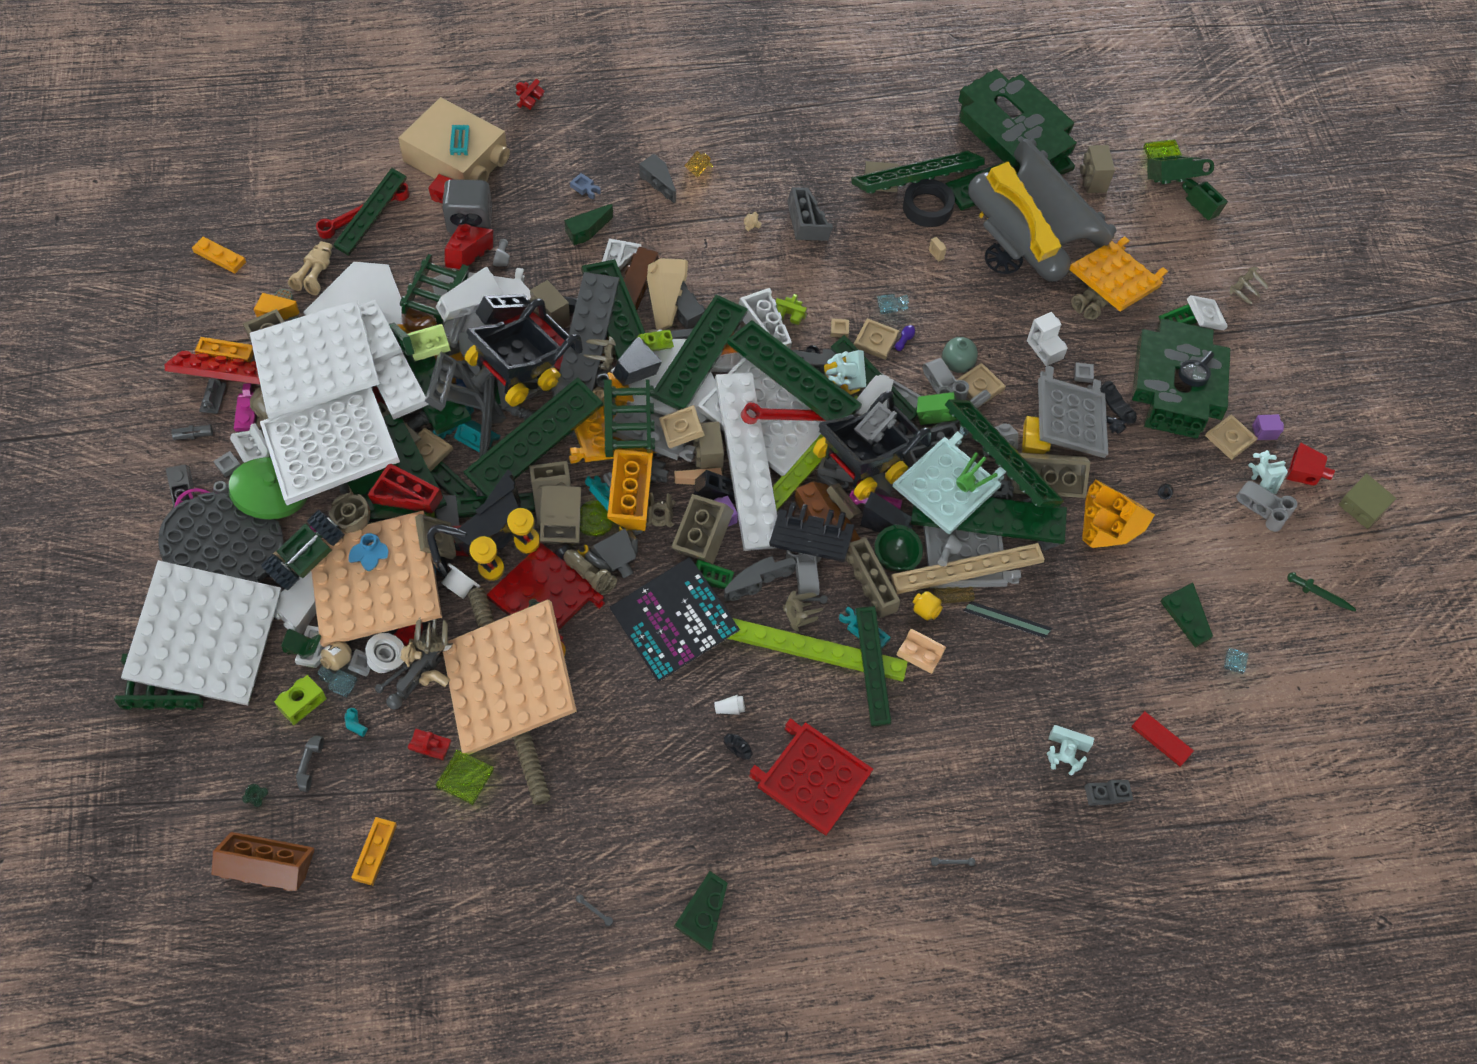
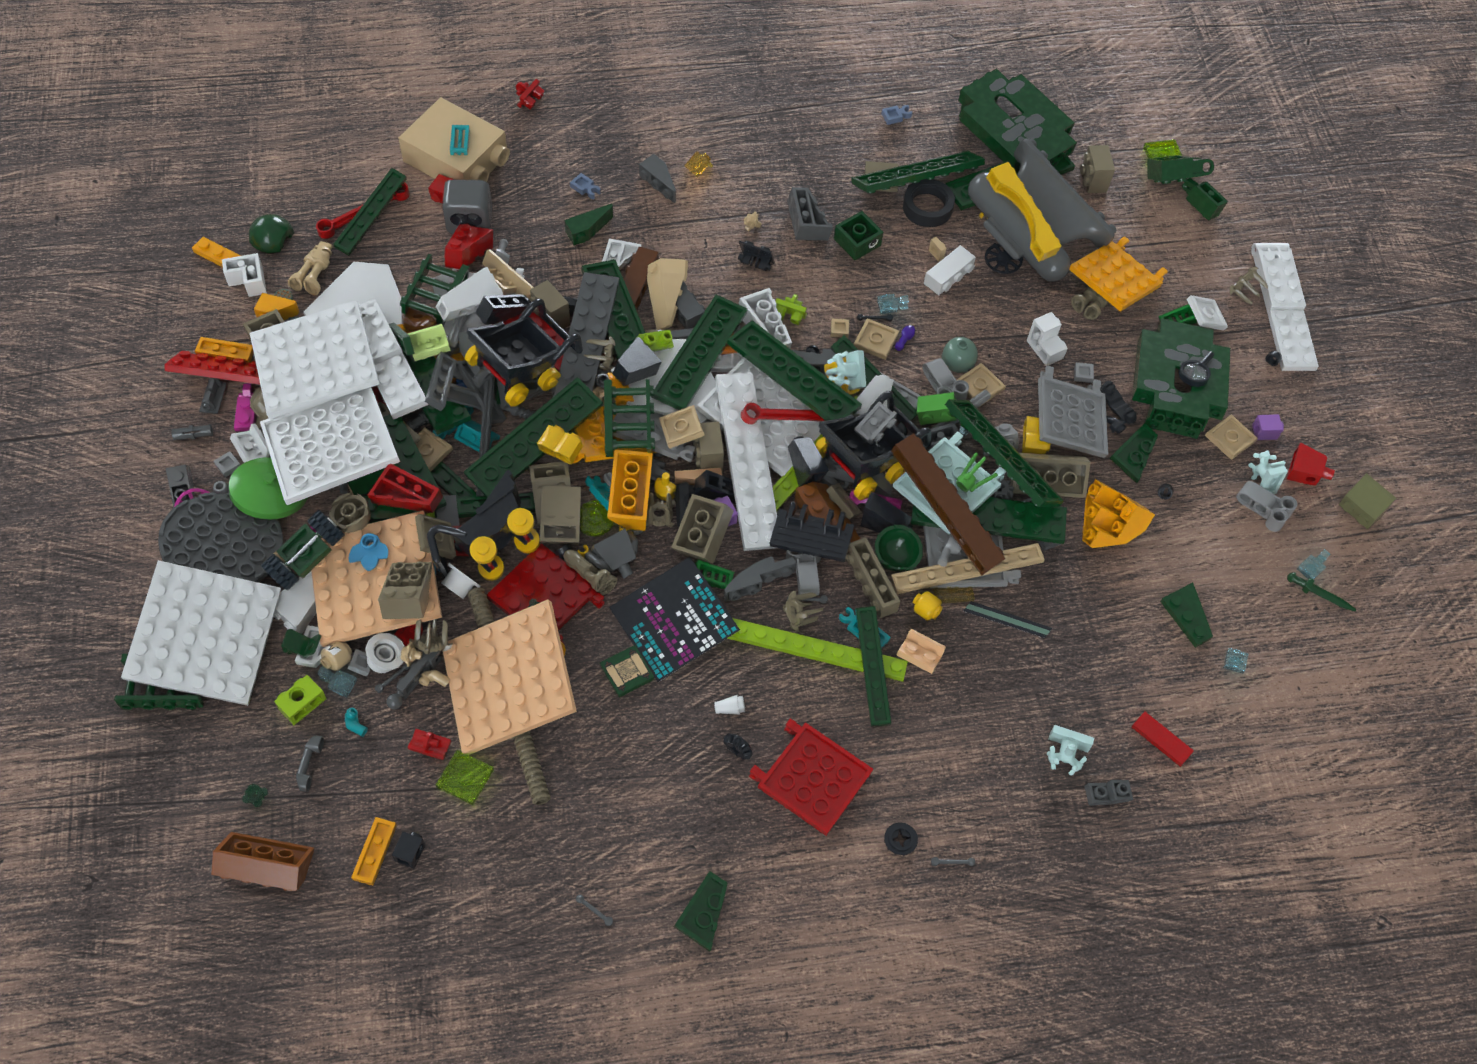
(246, 271): none -> white brick
(269, 233): none -> dark green cylinder
(406, 591): none -> dark tan slope
(408, 849): none -> black brick
(505, 276): none -> tan bracket
(560, 444): none -> yellow brick
(627, 671): none -> tile
(664, 486): none -> yellow piece
(683, 492): none -> black piece
(761, 253): none -> black hinge
(806, 461): none -> black slope
(858, 235): none -> dark green brick
(889, 317): none -> black hinge
(895, 115): none -> sand blue plate
(907, 832): none -> black gear
(948, 504): none -> reddish brown brick
(949, 270): none -> white brick
(1135, 451): none -> dark green wing
(1270, 358): none -> black hinge
(1285, 306): none -> white hinge
(1313, 566): none -> clear light blue plate

